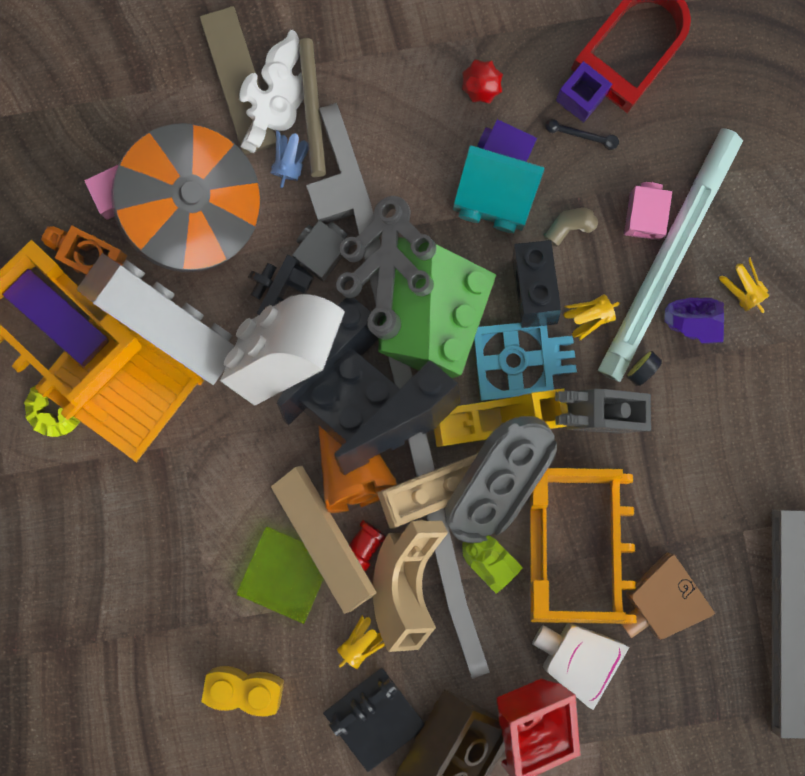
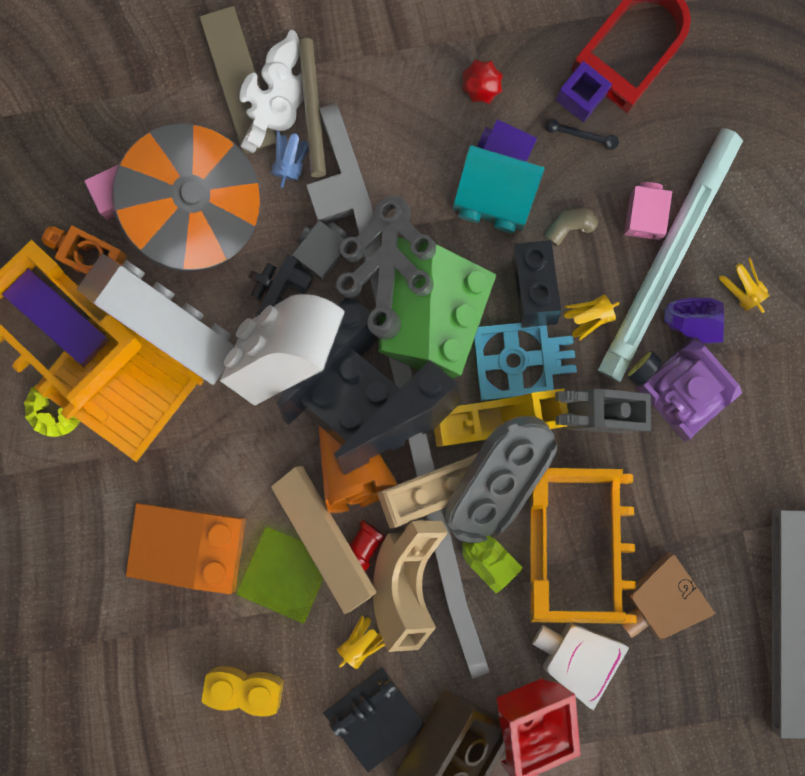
(186, 548): none -> orange slope
(690, 389): none -> medium lavender brick

